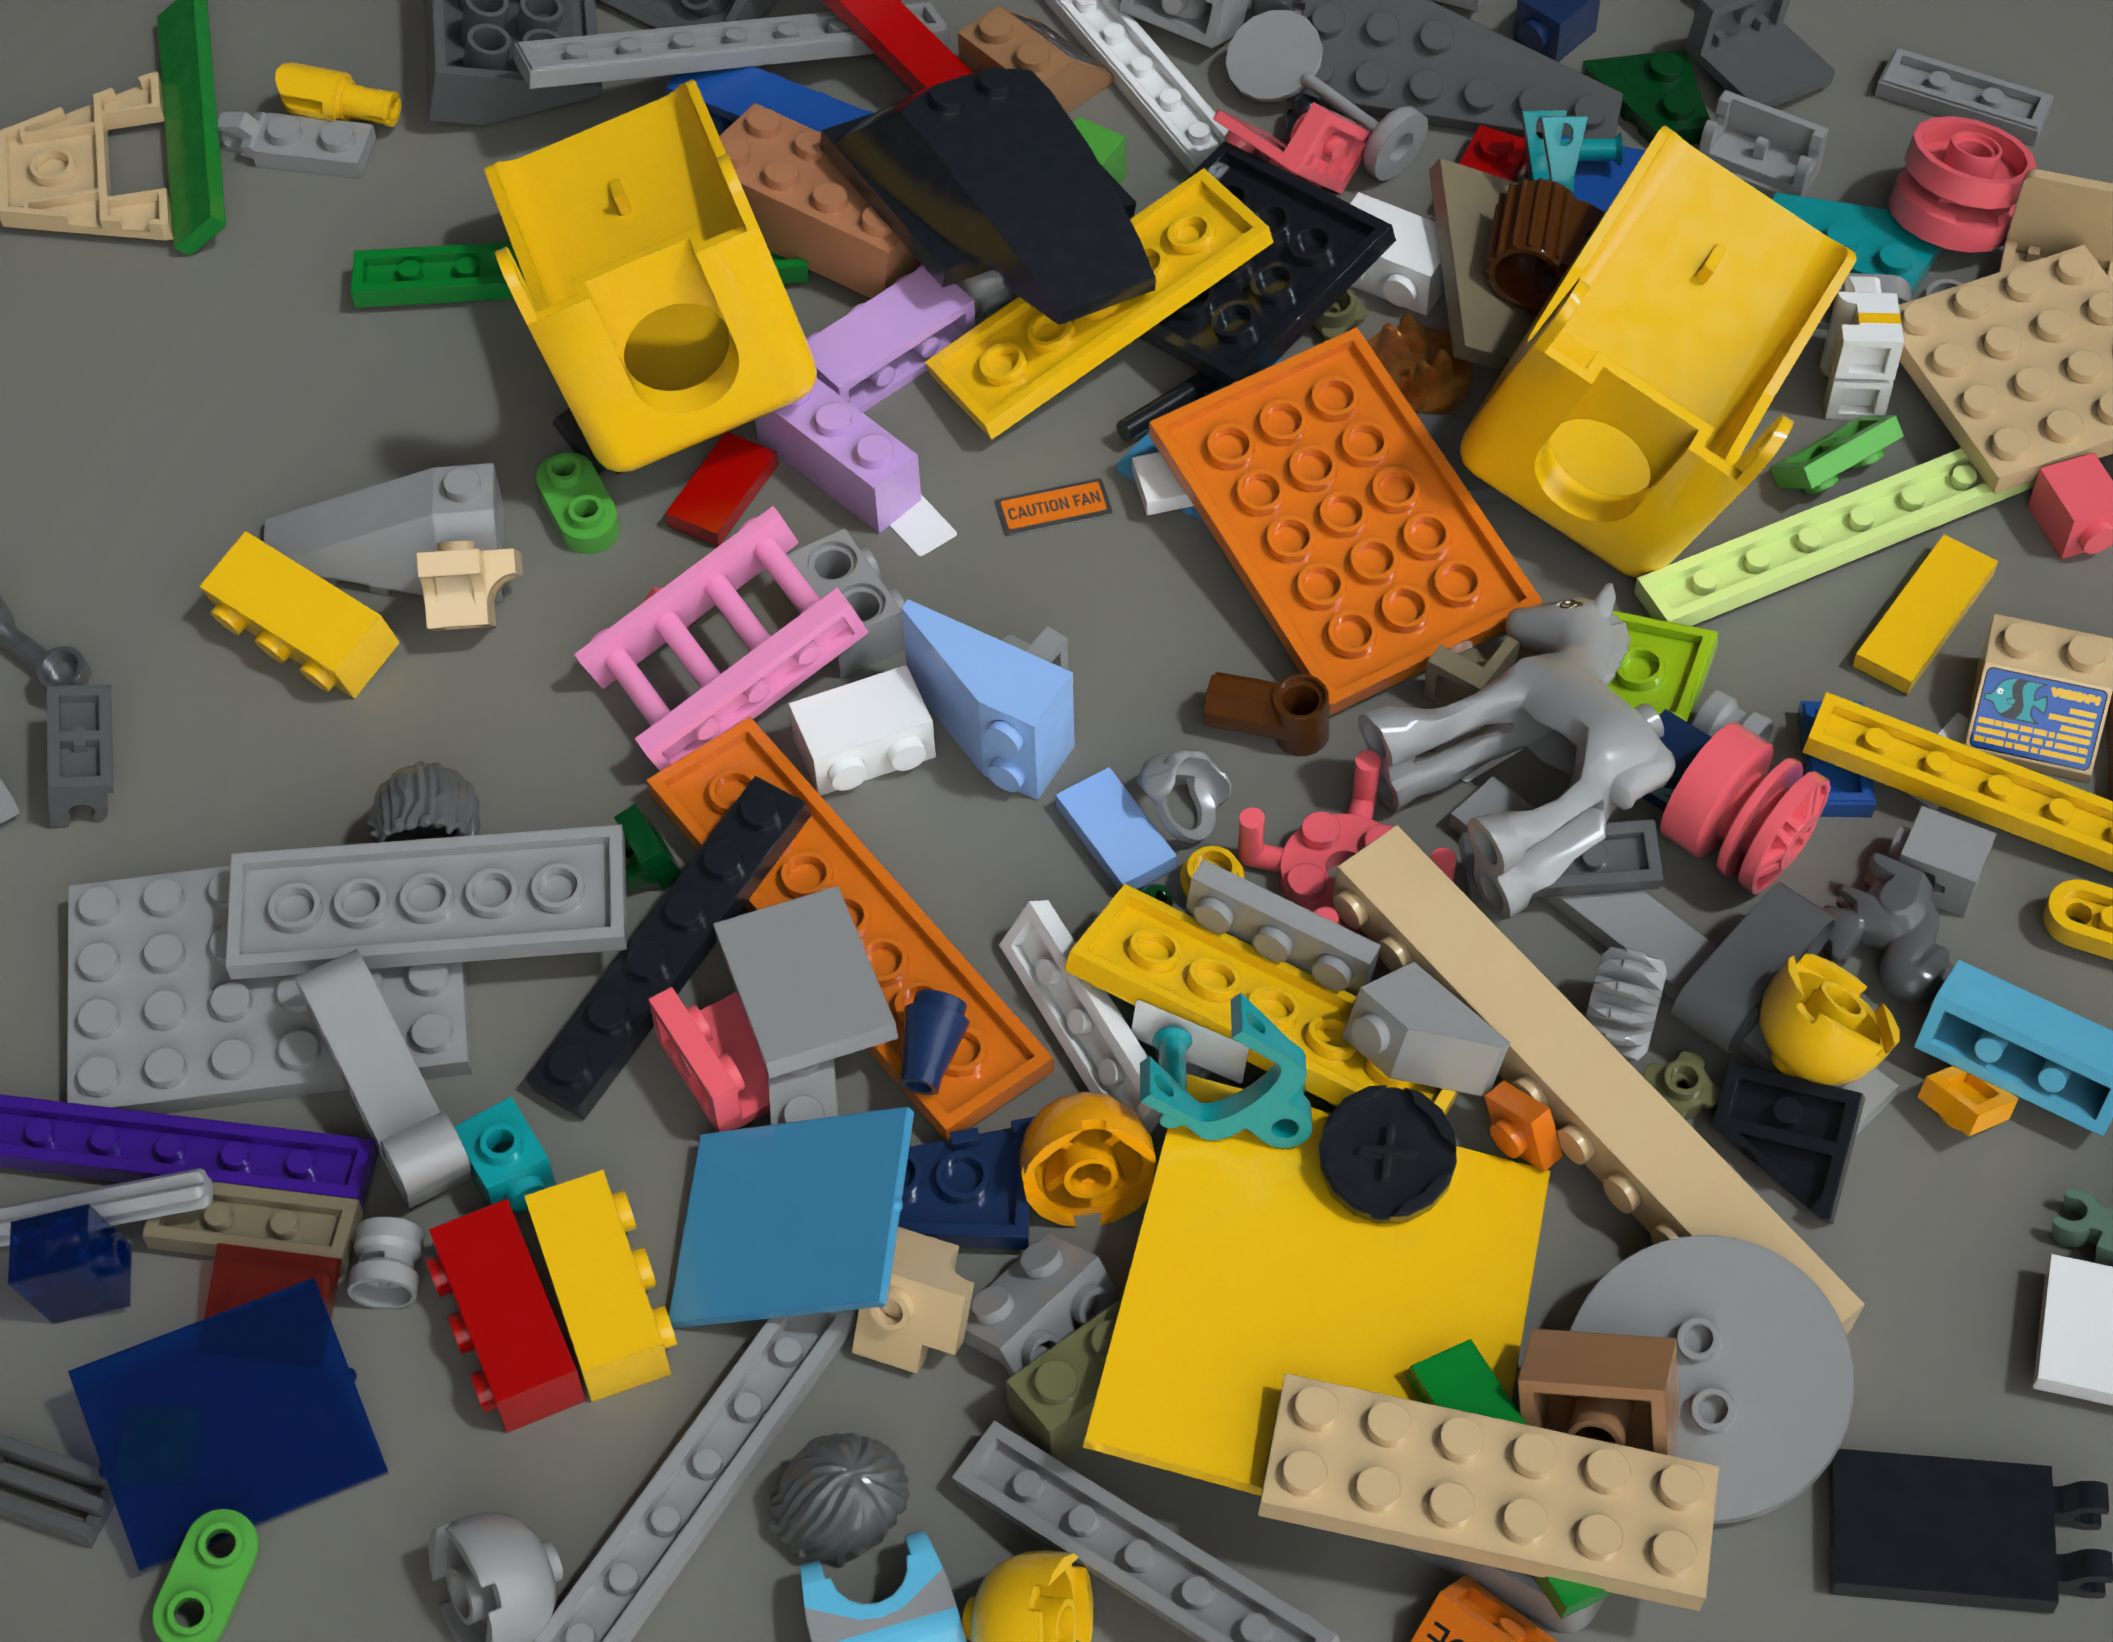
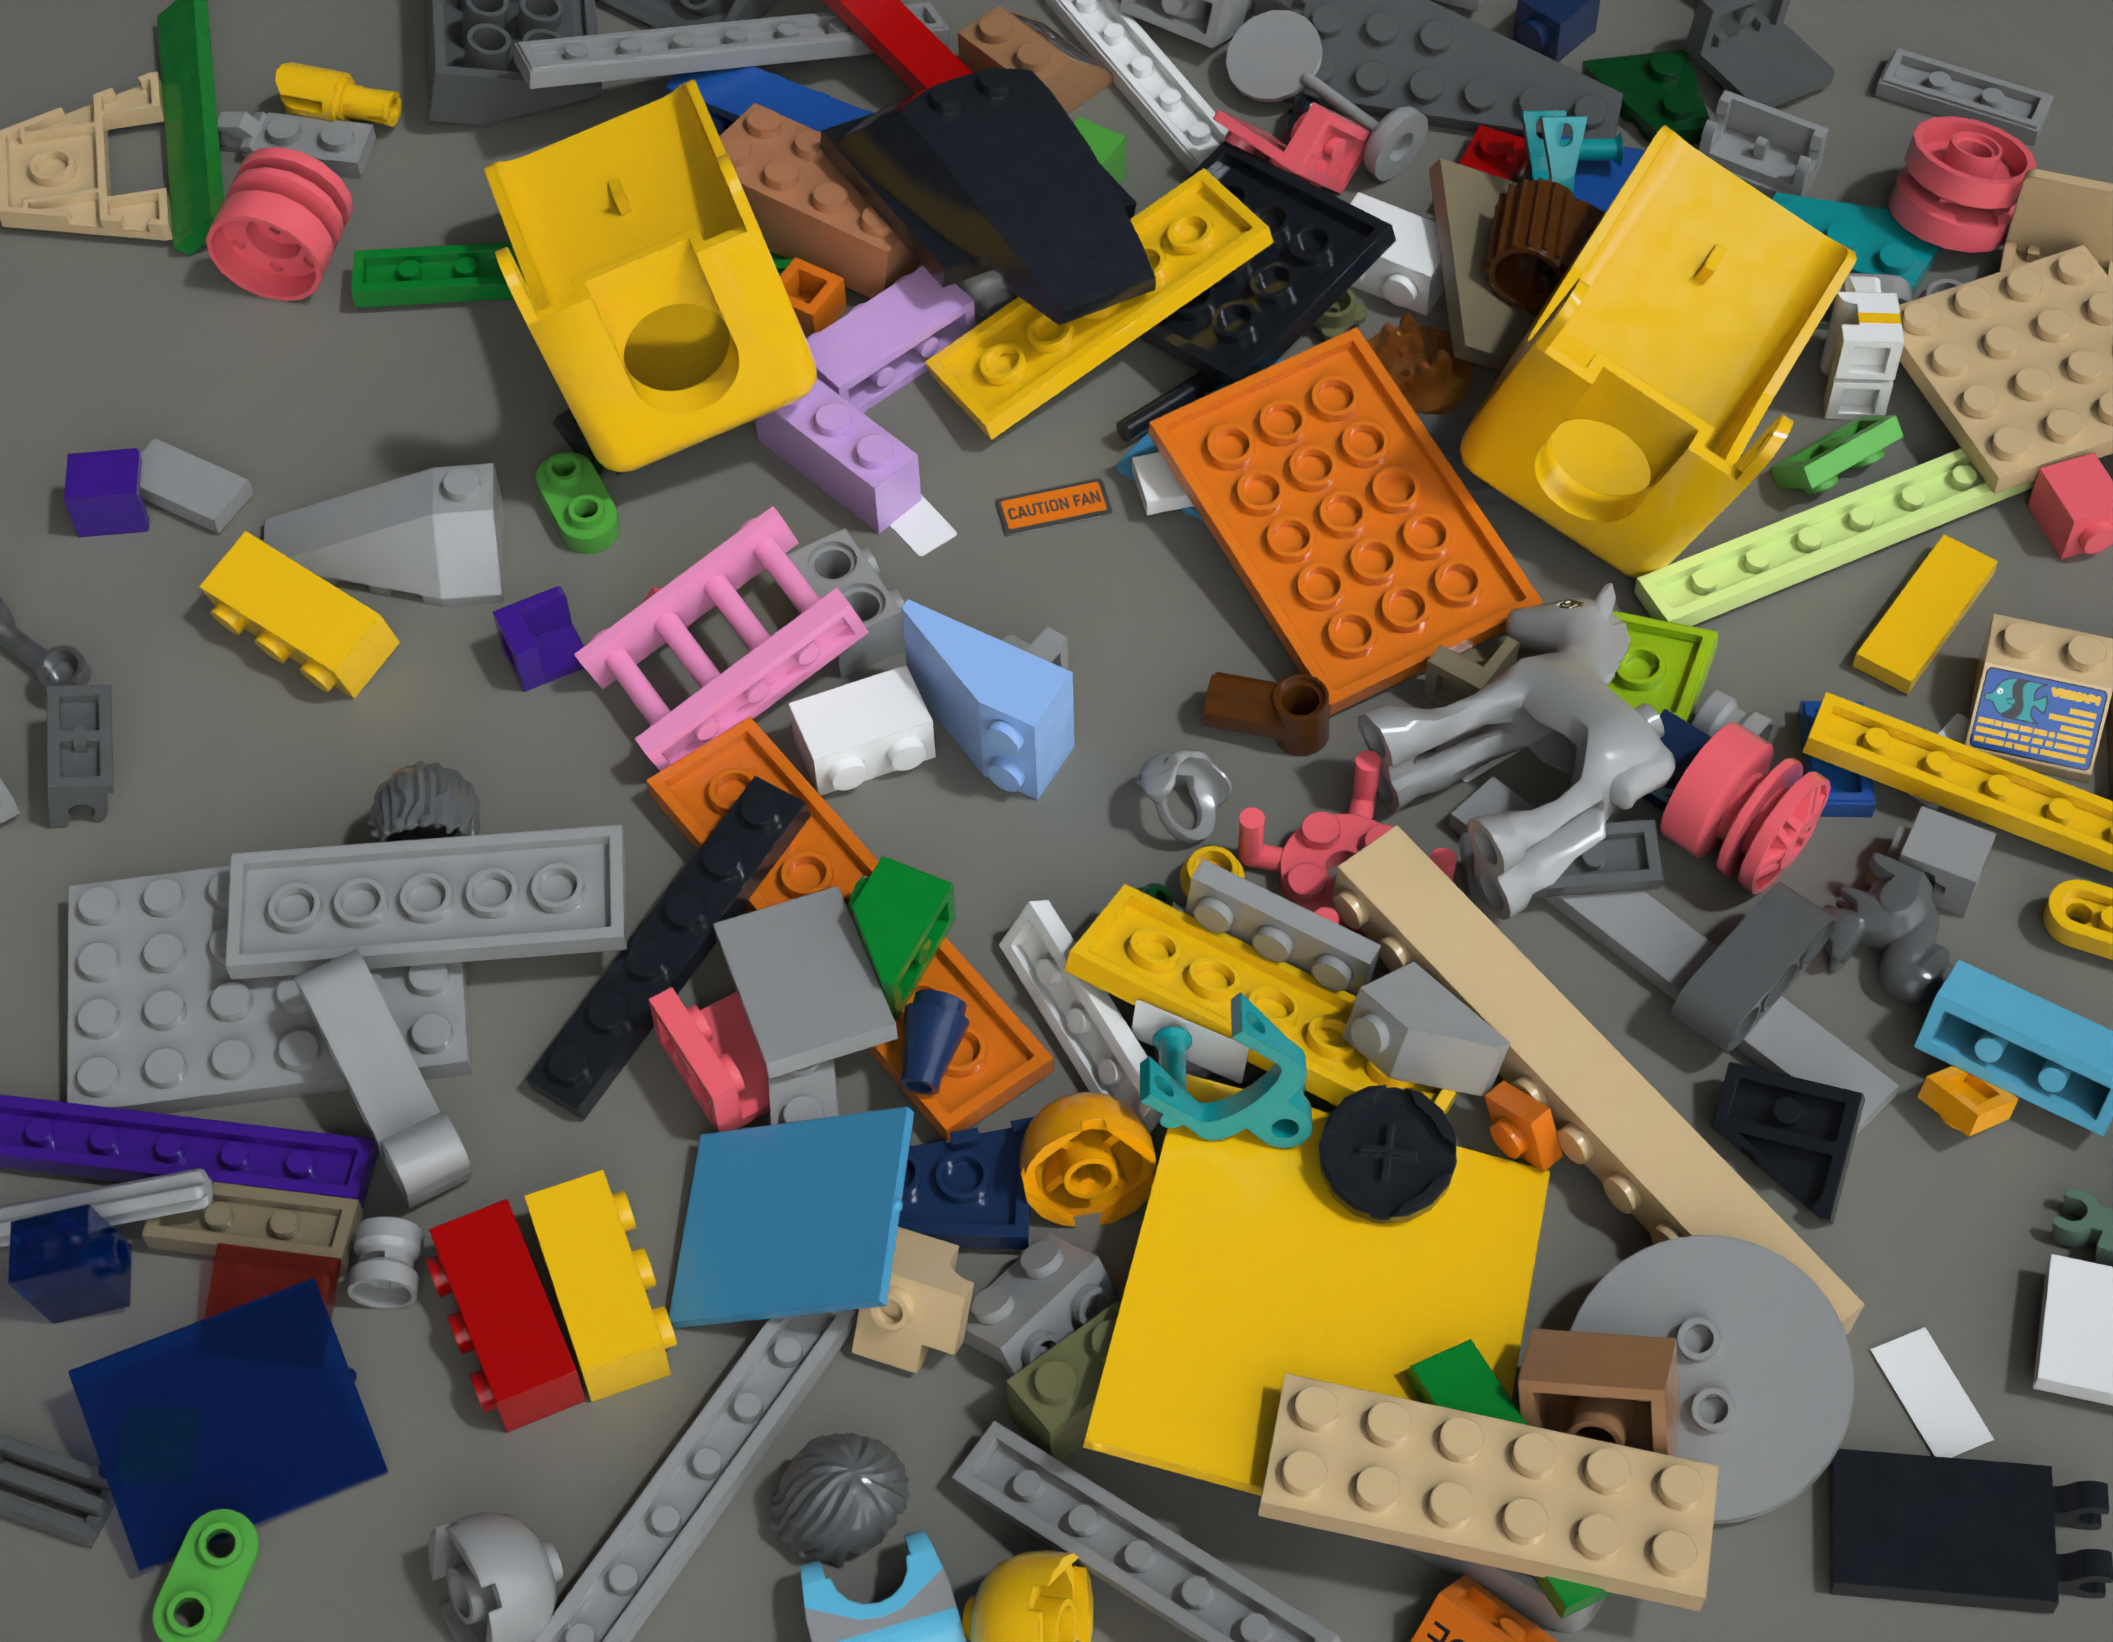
(105, 492): none -> dark purple panel
(191, 486): none -> light grey tile
(279, 224): none -> coral wheel
(464, 583): tan brick -> none
(505, 1155): teal brick -> none
(539, 638): none -> dark purple panel
(648, 852): dark green tile -> none
(722, 489): red tile -> none
(814, 294): none -> orange plate
(901, 925): none -> green slope
(1116, 830): light blue tile -> none
(1627, 999): light grey gear -> none
(1687, 1069): olive plate -> none
(1822, 1024): yellow cylinder -> none
(1931, 1394): none -> white sticker

